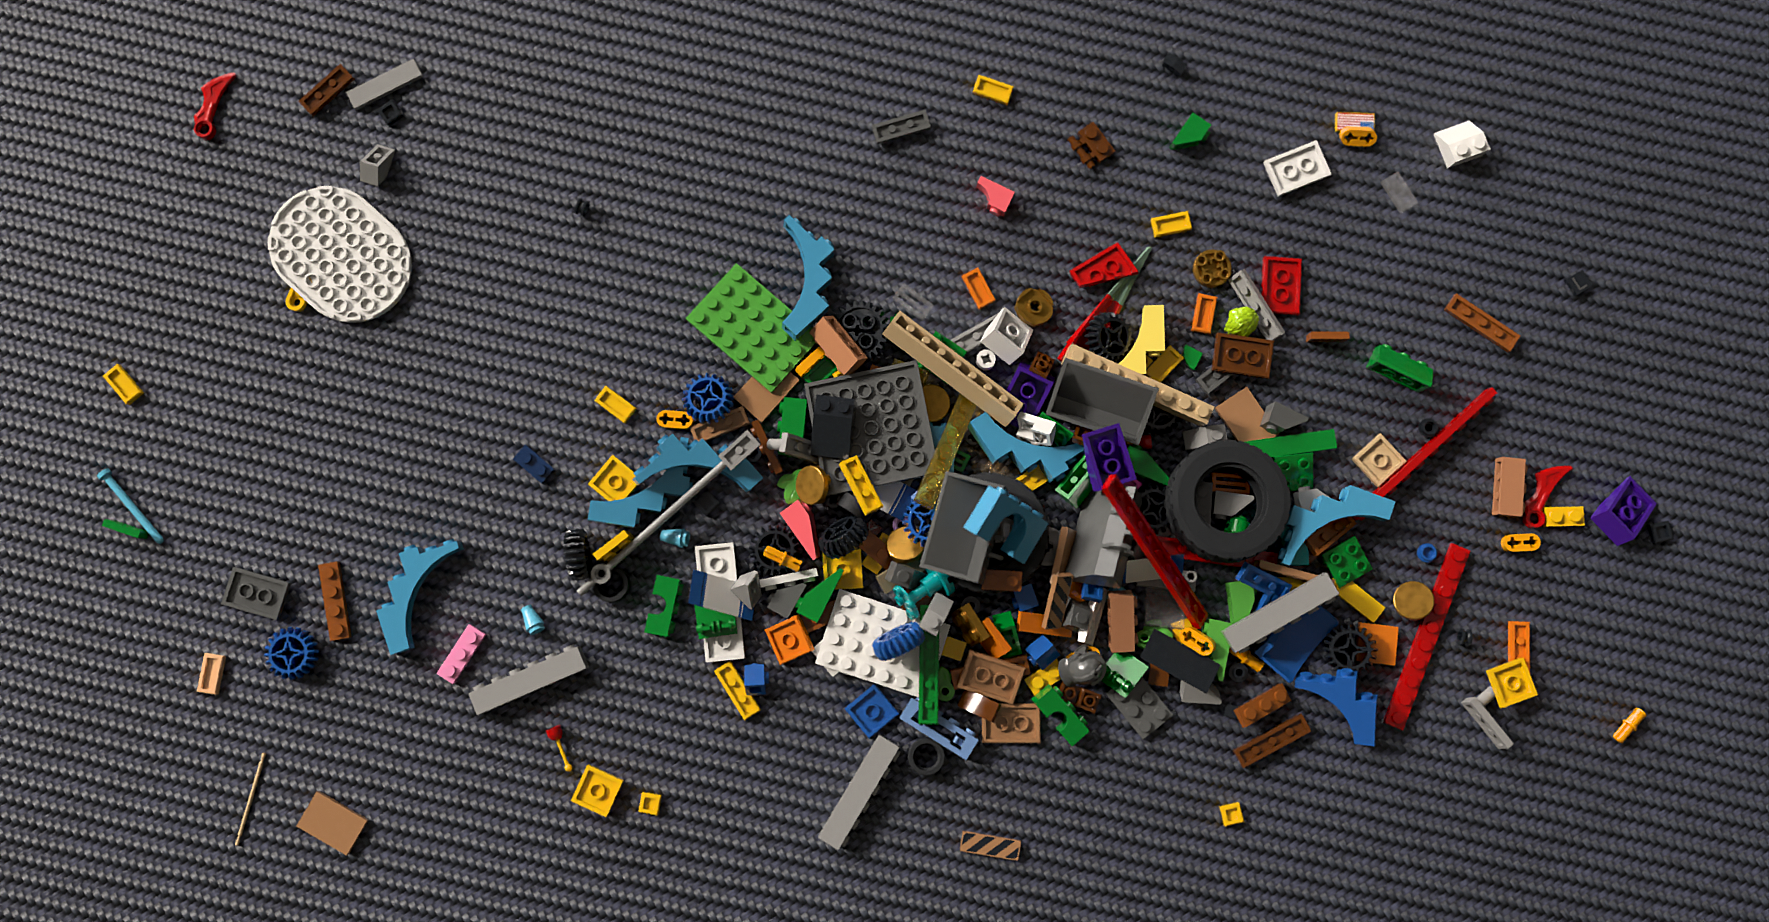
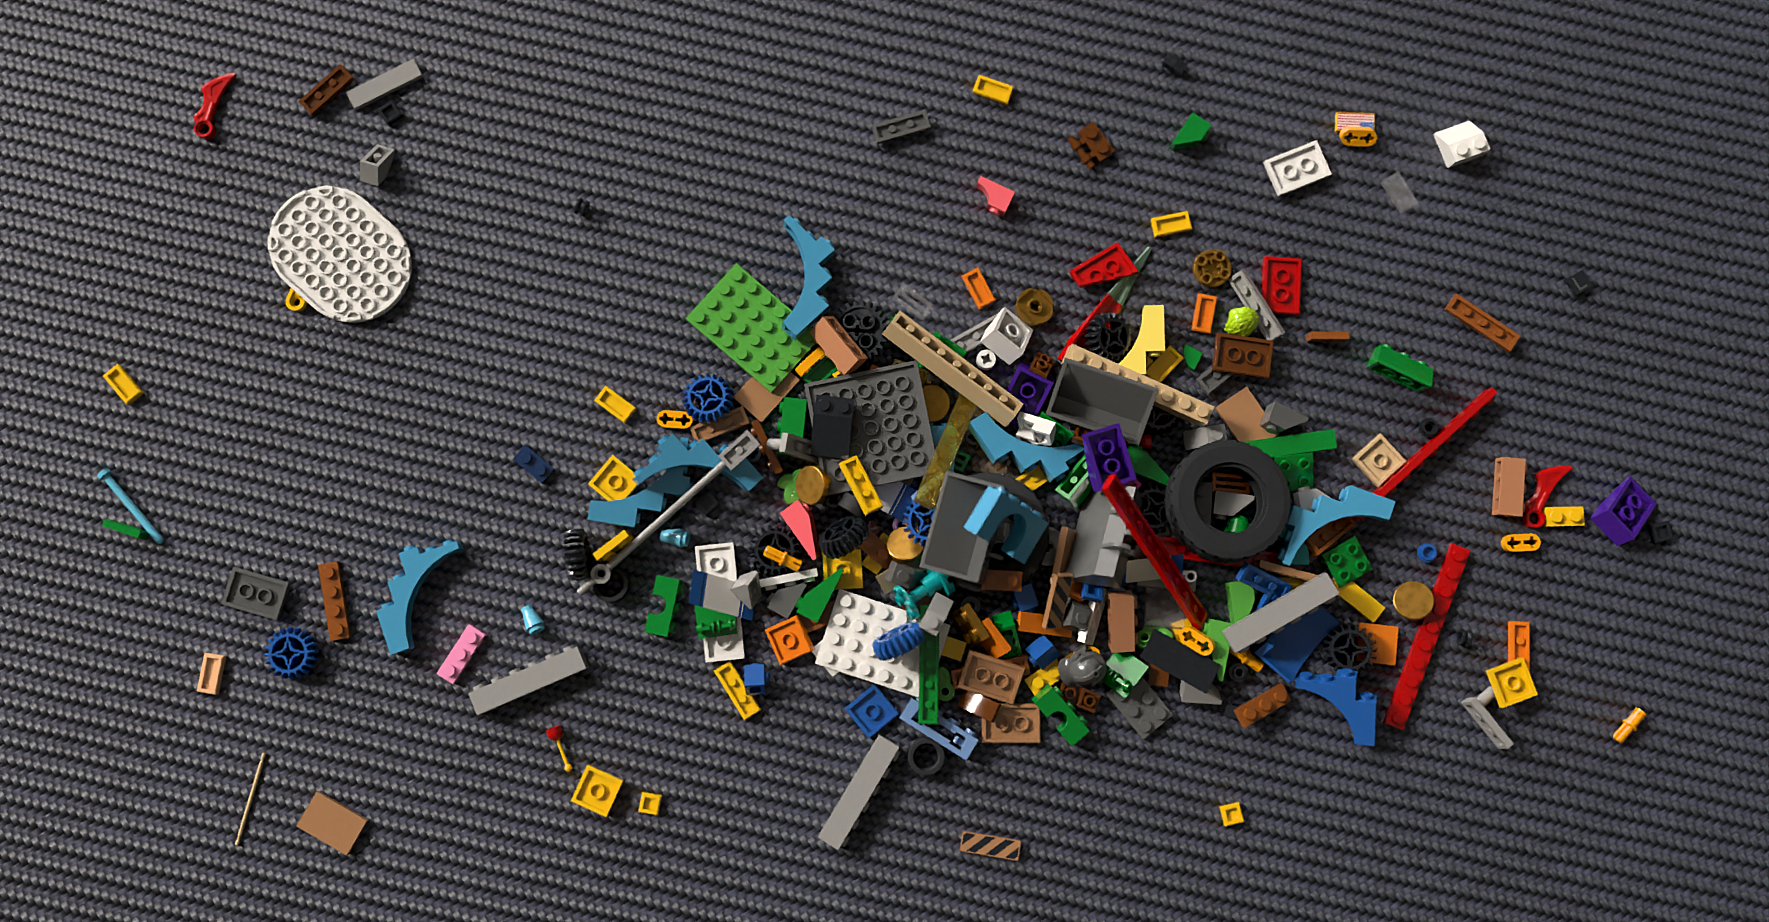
(1271, 740): reddish brown plate -> none

